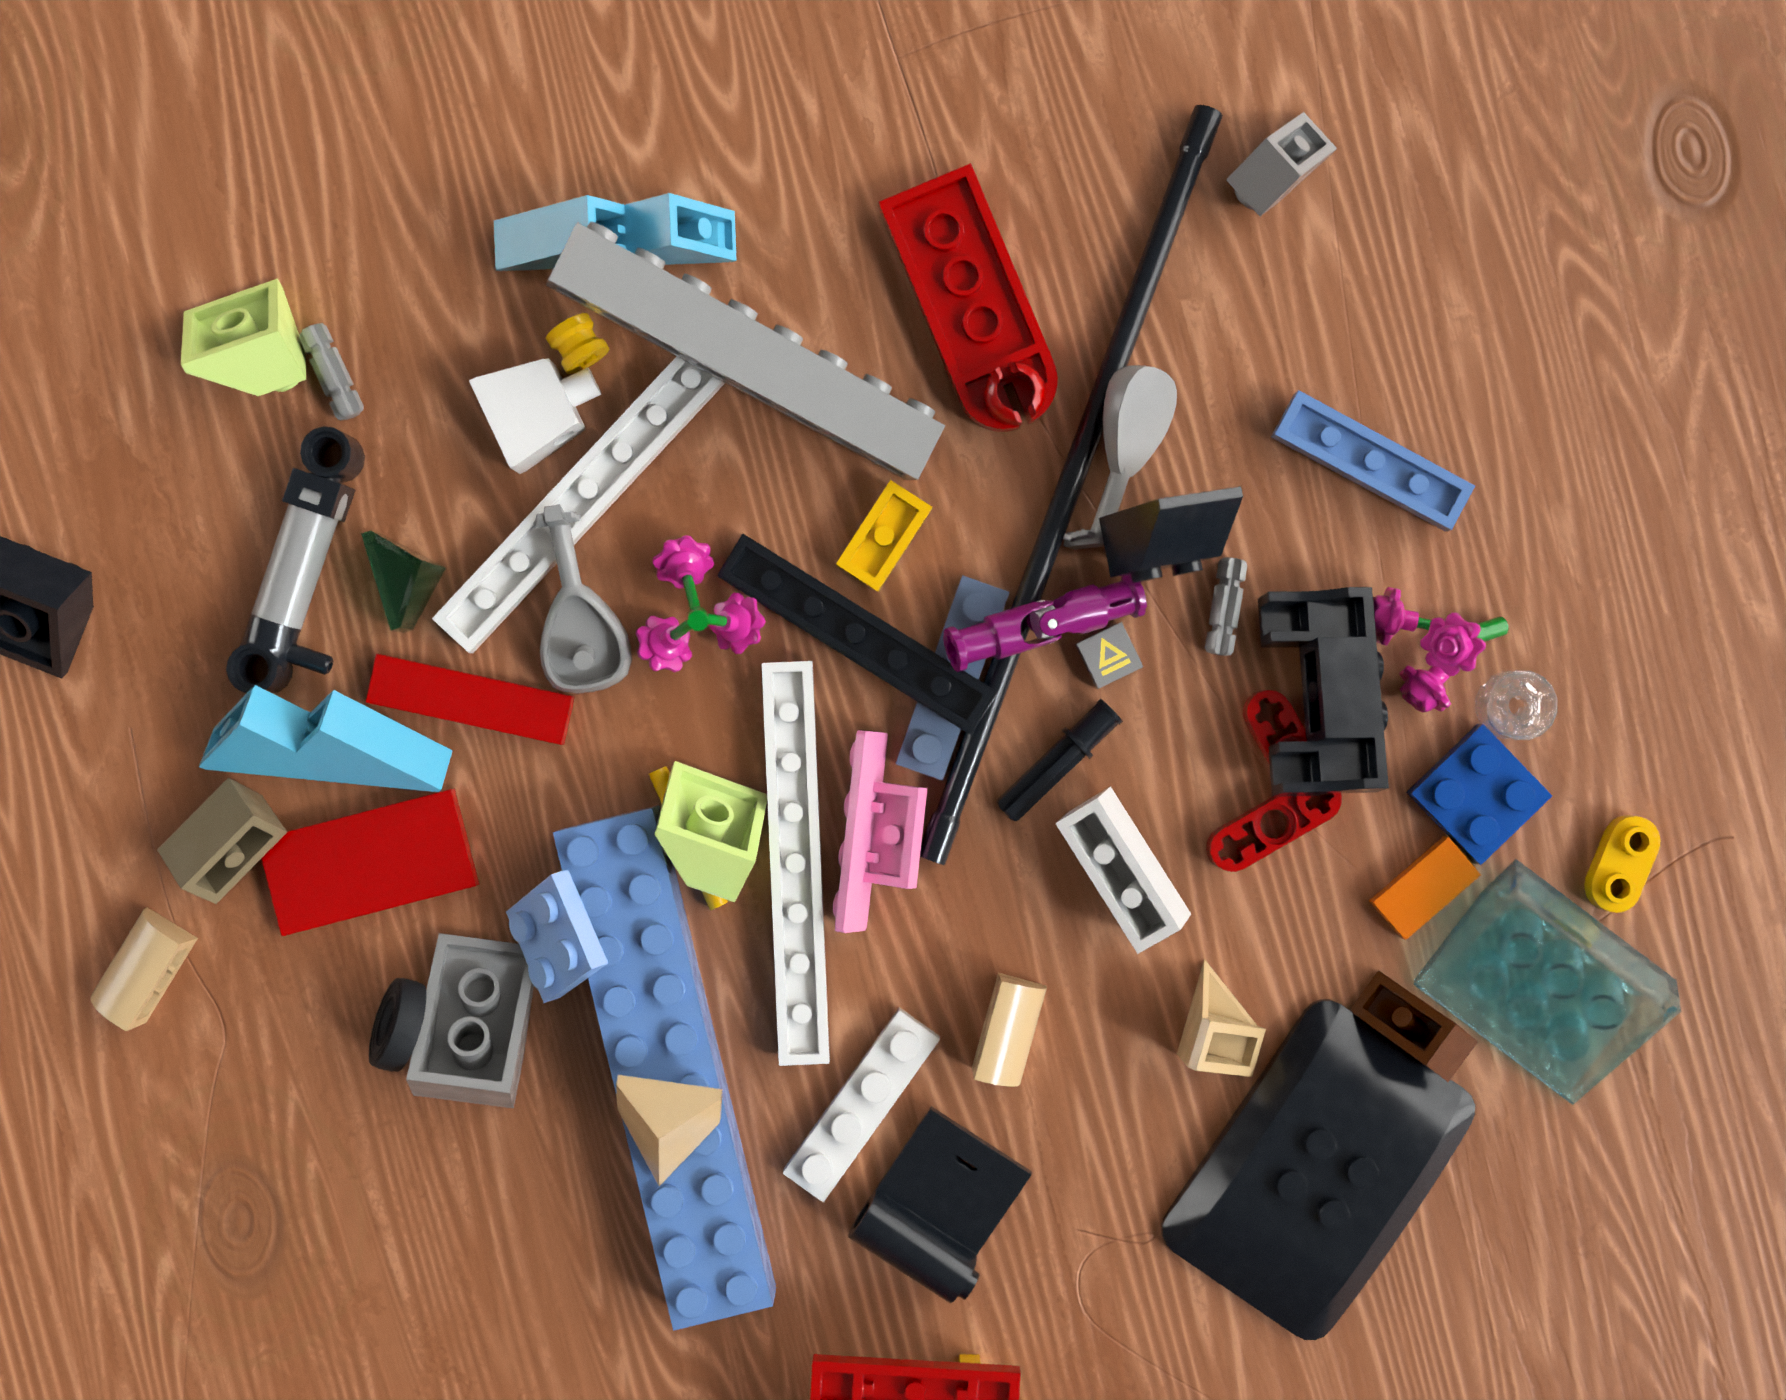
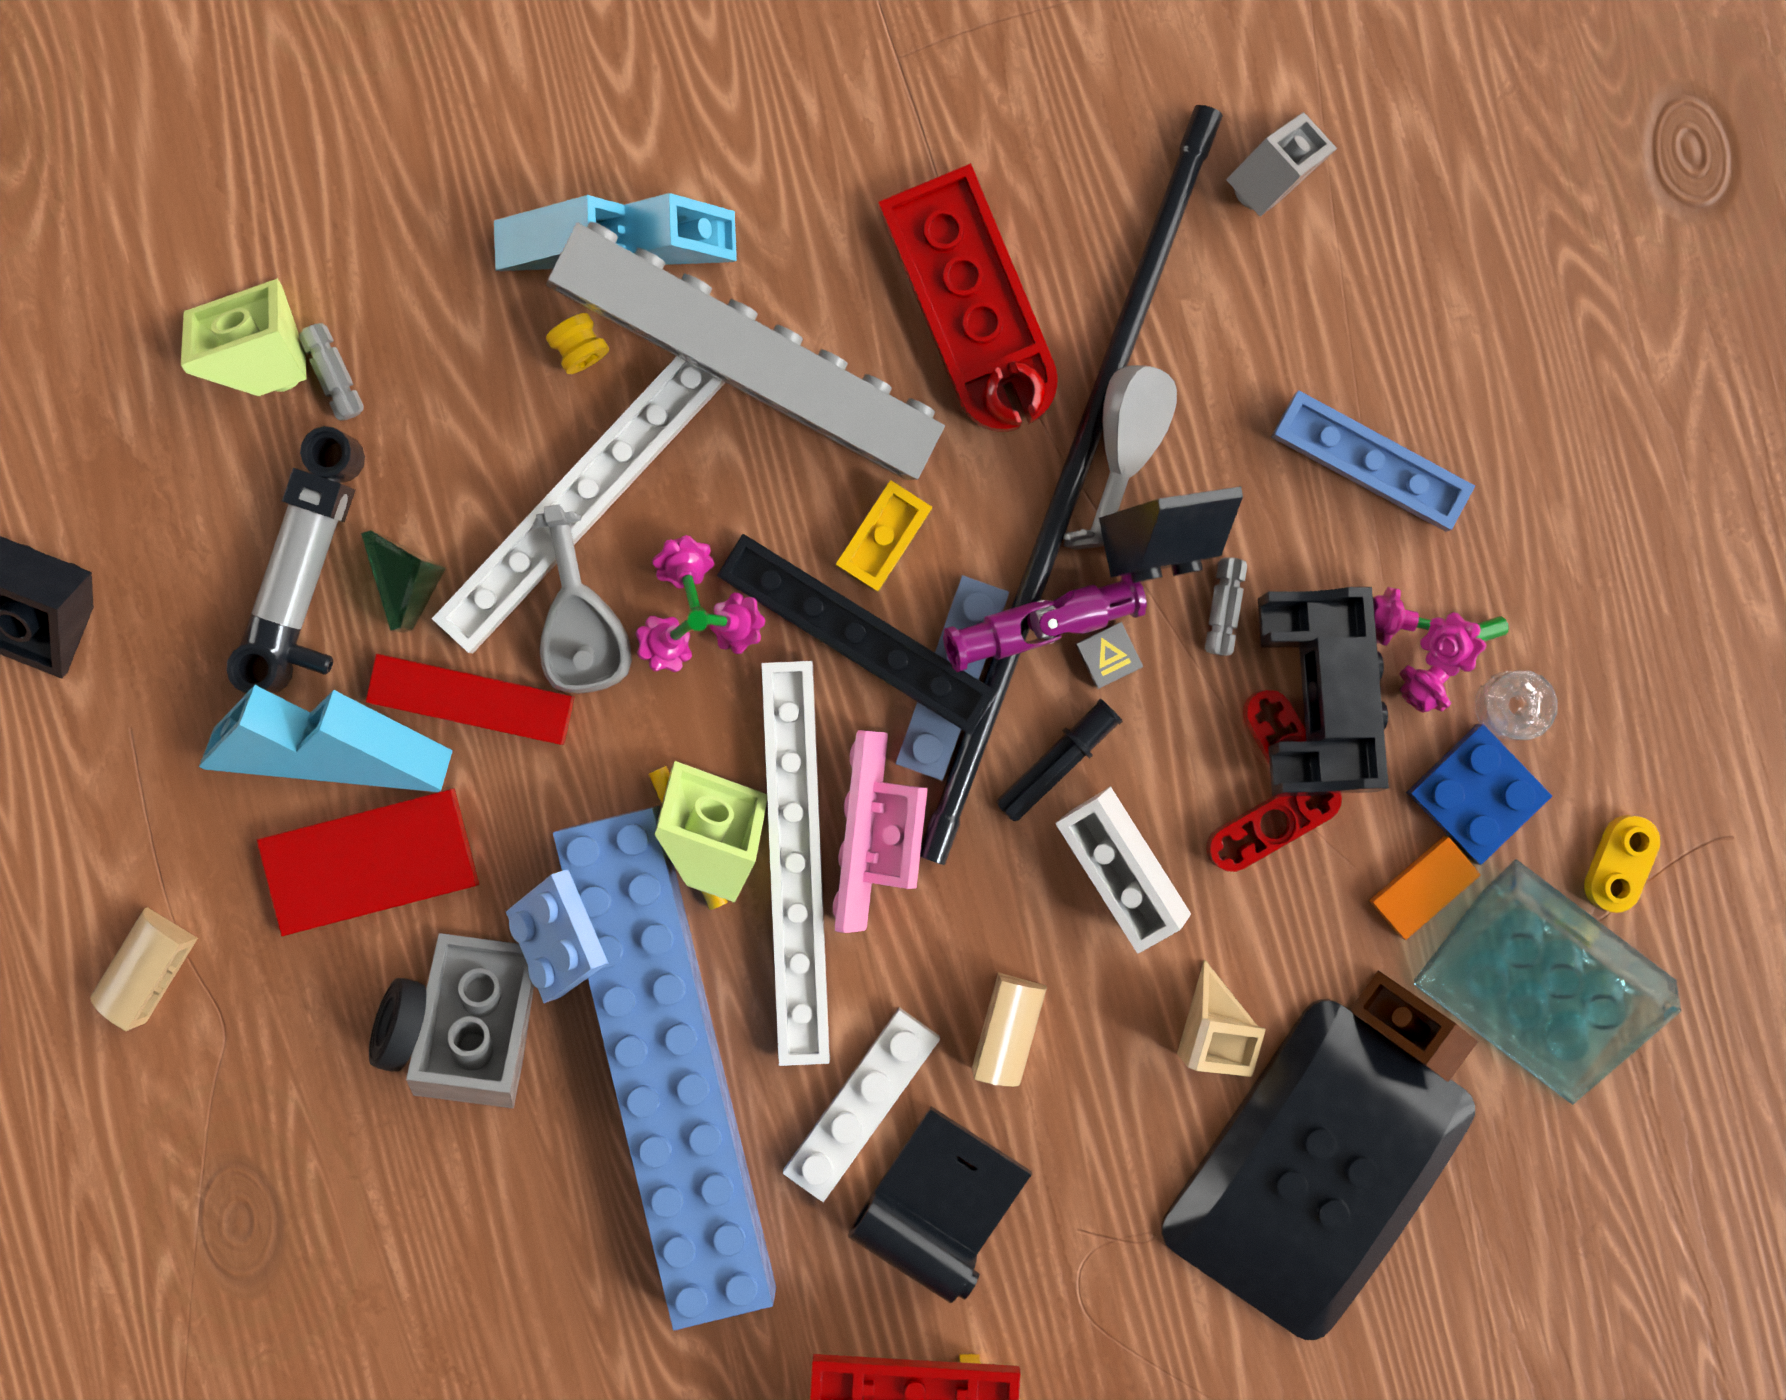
(221, 841): dark tan brick -> none
(533, 409): white torso -> none
(667, 1119): tan slope -> none

